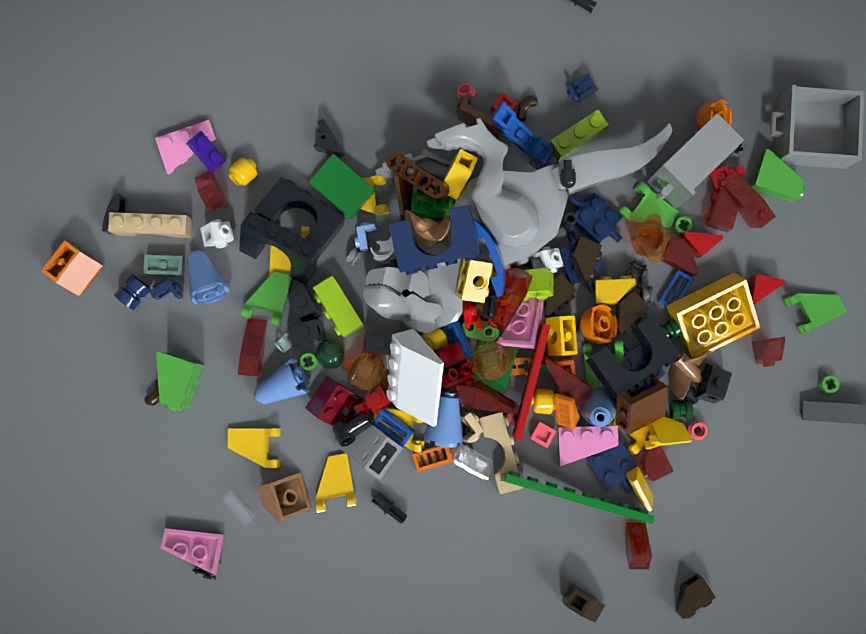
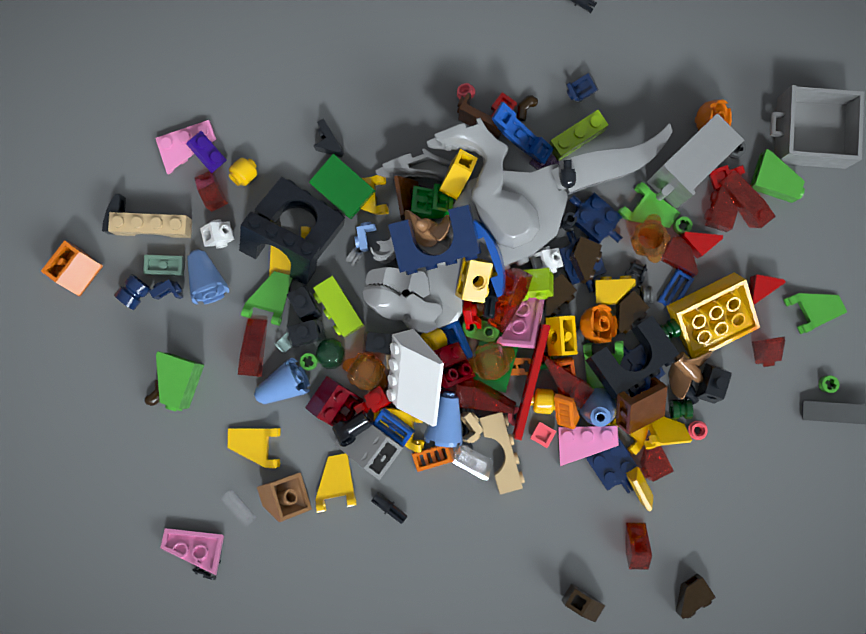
(417, 175): reddish brown beam -> none
(569, 494): green plate -> none

